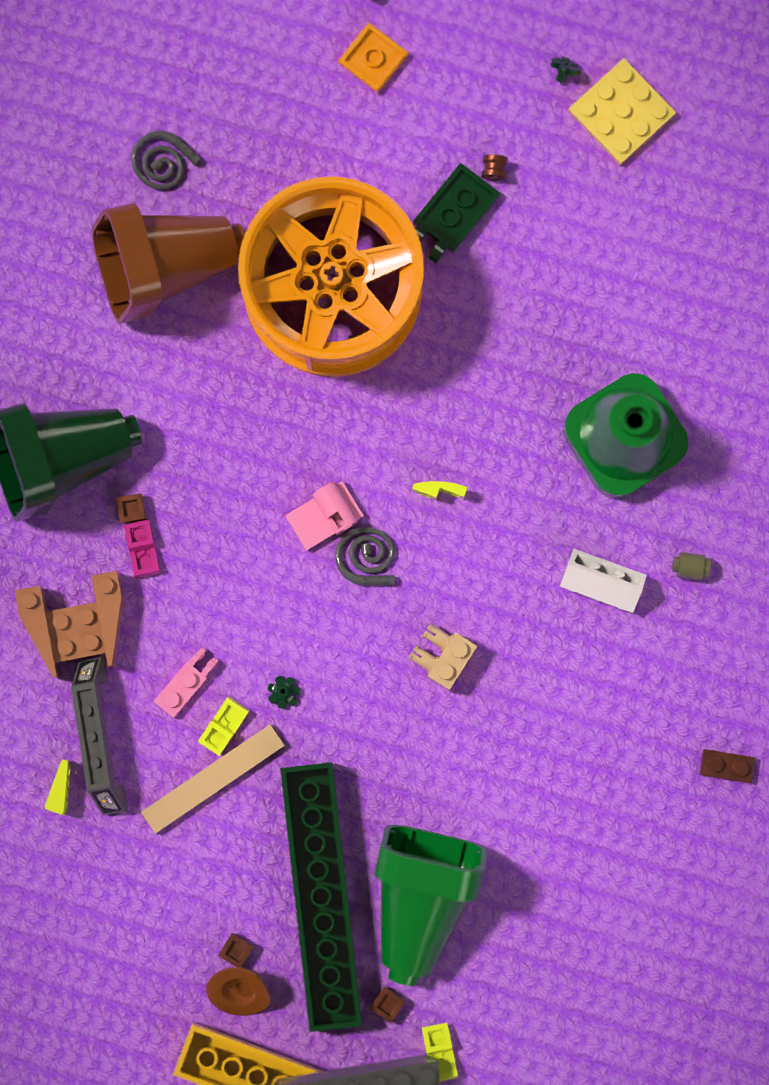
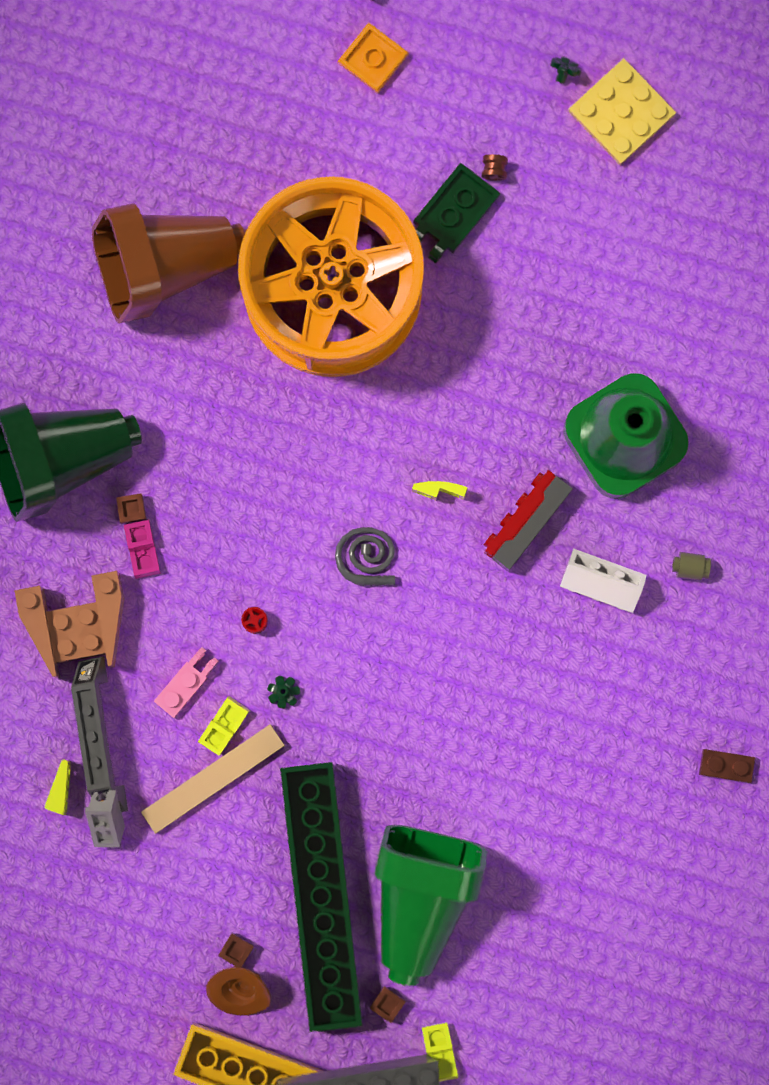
(105, 820): none -> light grey hinge
(175, 141): dark grey piece -> none
(252, 616): none -> red wheel
(326, 514): bright pink piece -> none
(455, 655): tan brick -> none
(527, 520): none -> piece

